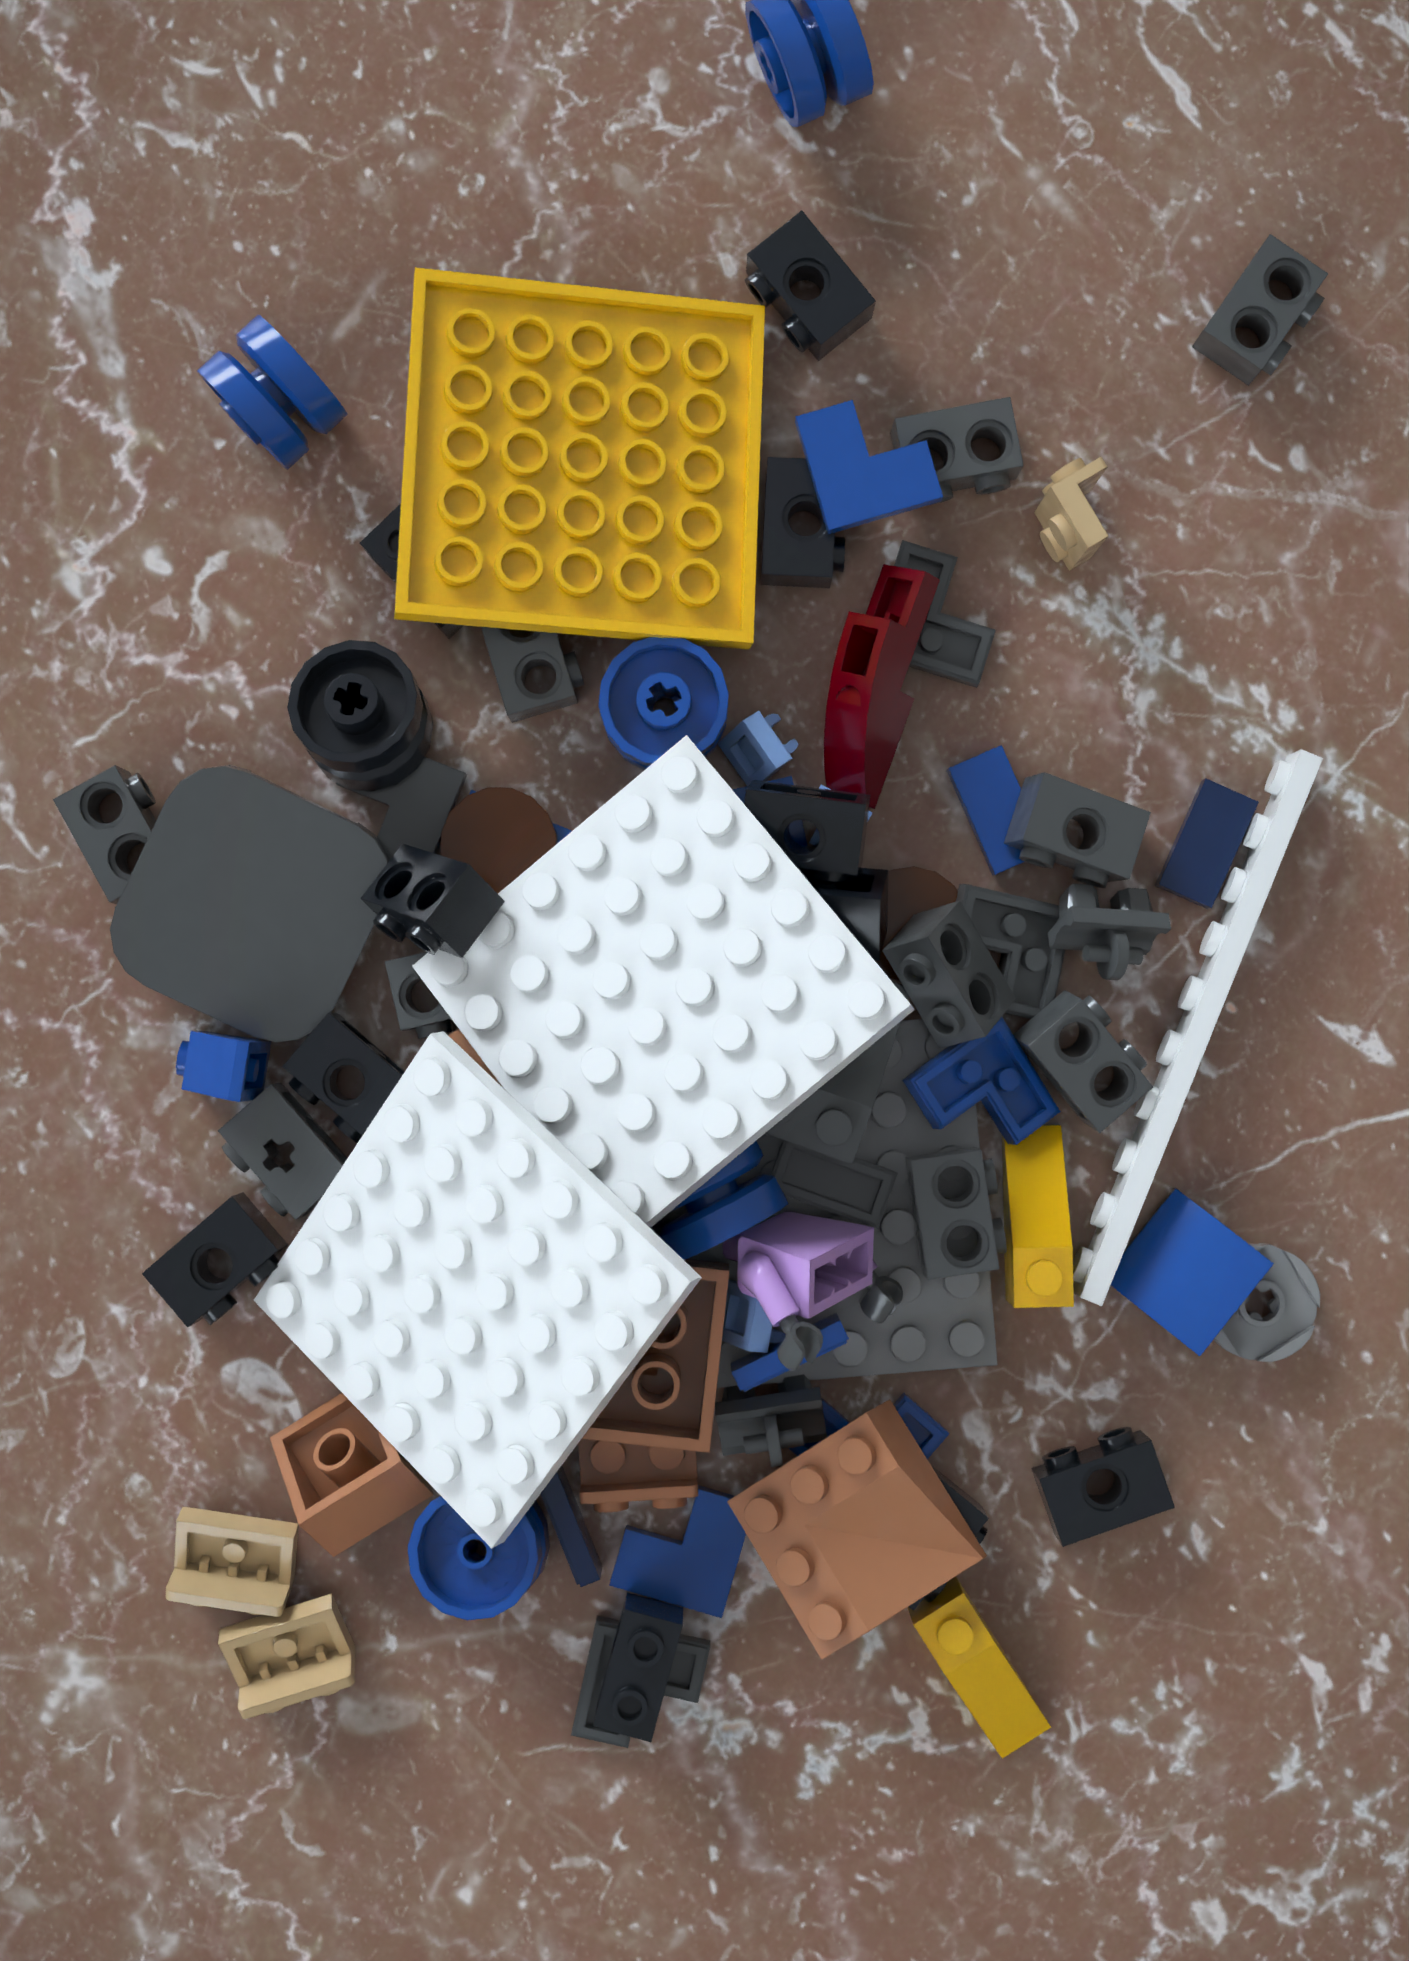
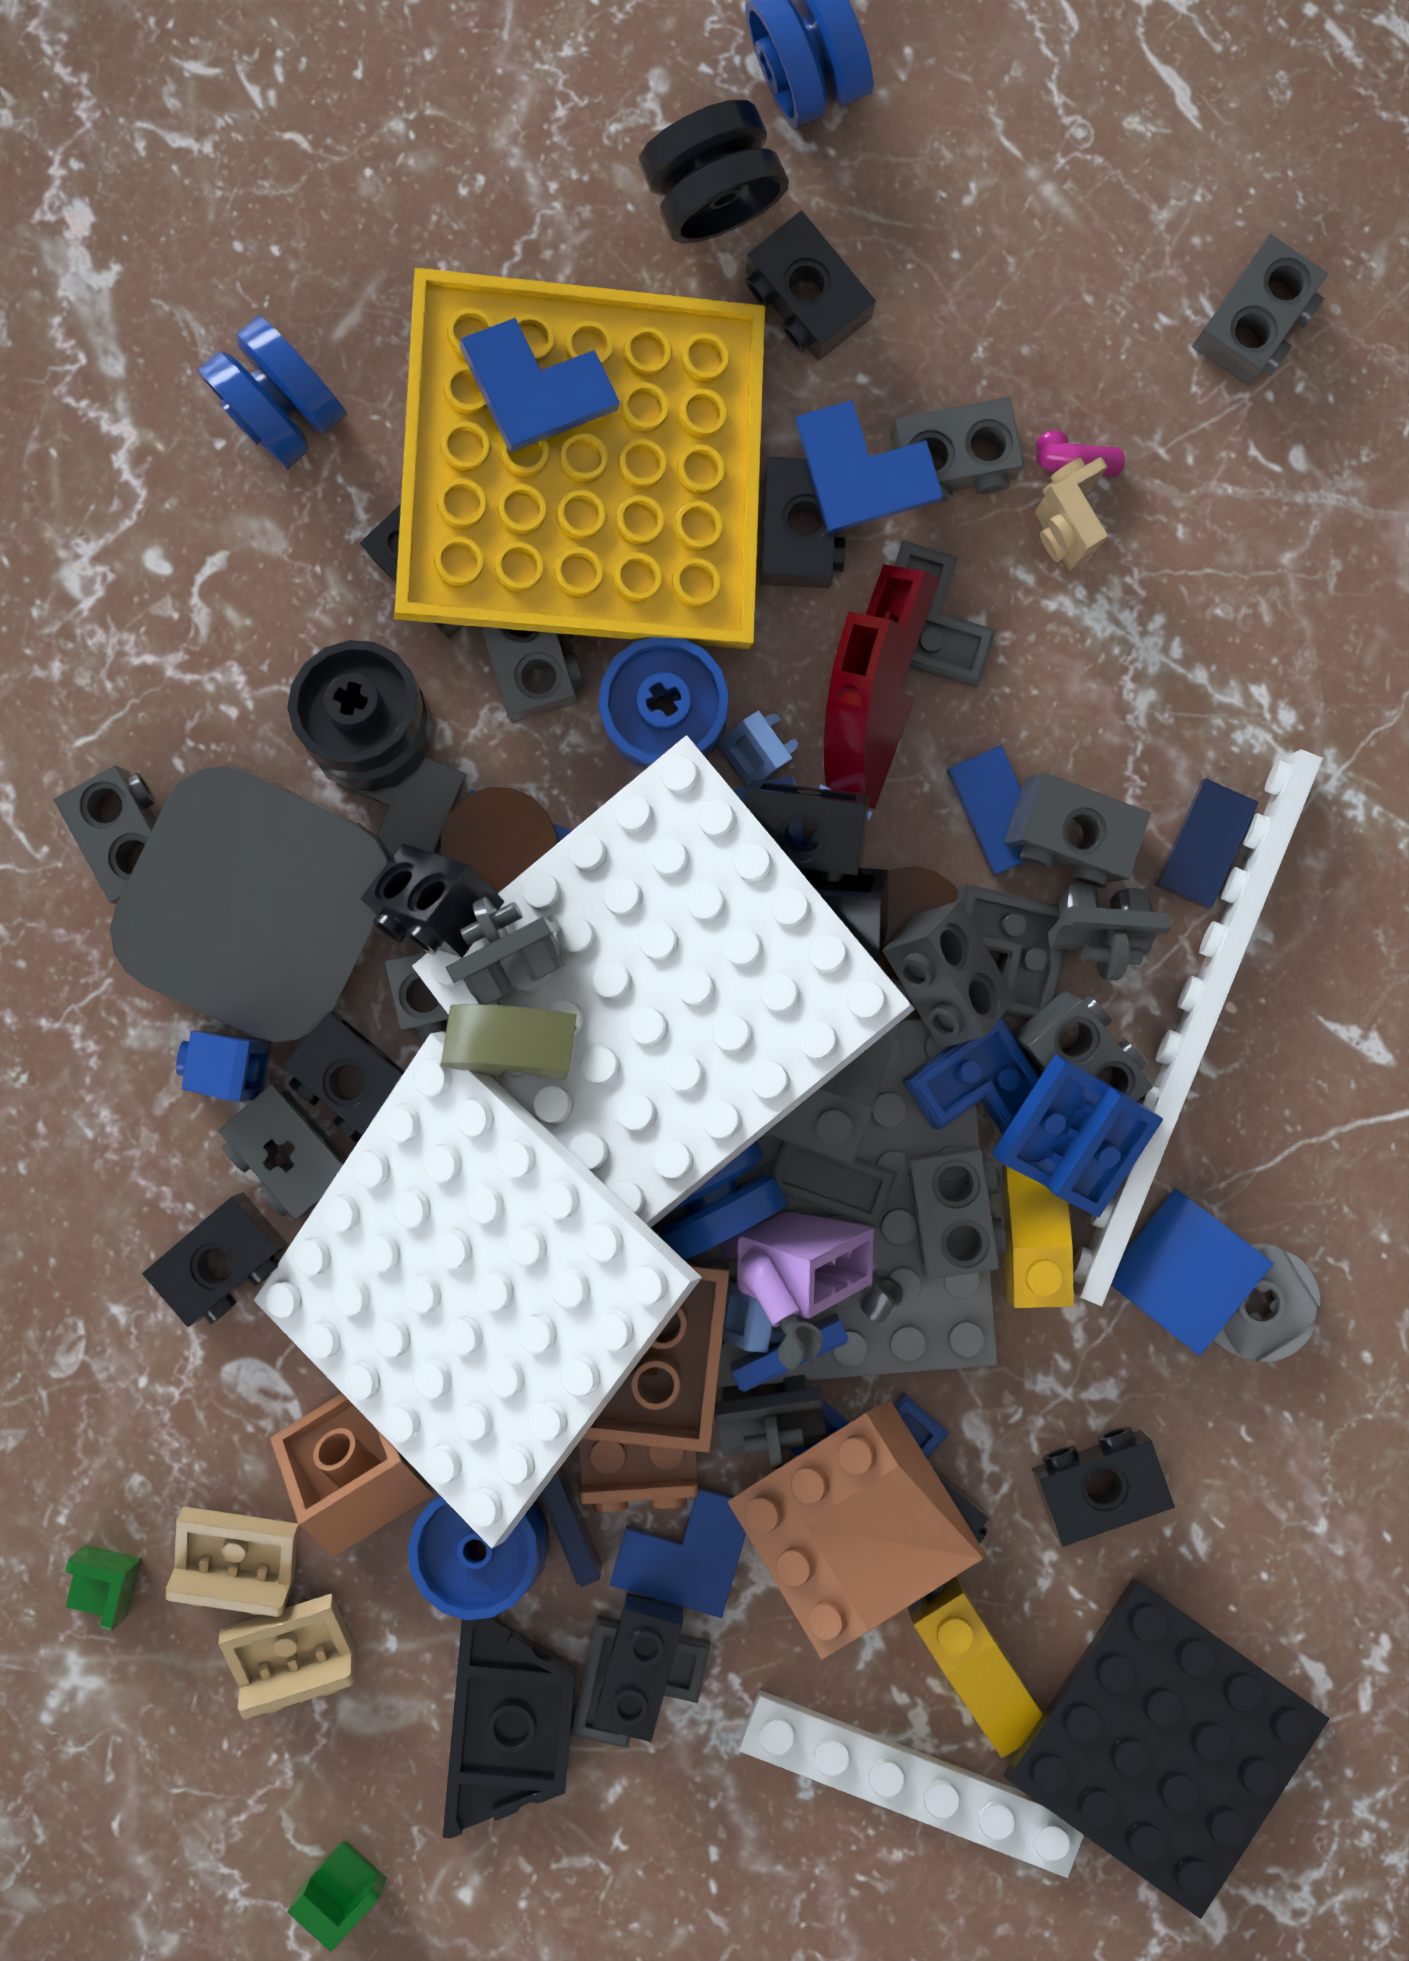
(102, 1583): none -> green panel
(337, 1895): none -> green panel
(483, 969): none -> dark grey hips
(506, 1726): none -> black wing
(508, 1038): none -> olive slope
(531, 401): none -> blue tile
(713, 171): none -> black wheel
(908, 1782): none -> white plate
(1057, 452): none -> dark pink arm
(1077, 1136): none -> blue slope
(1166, 1747): none -> black plate

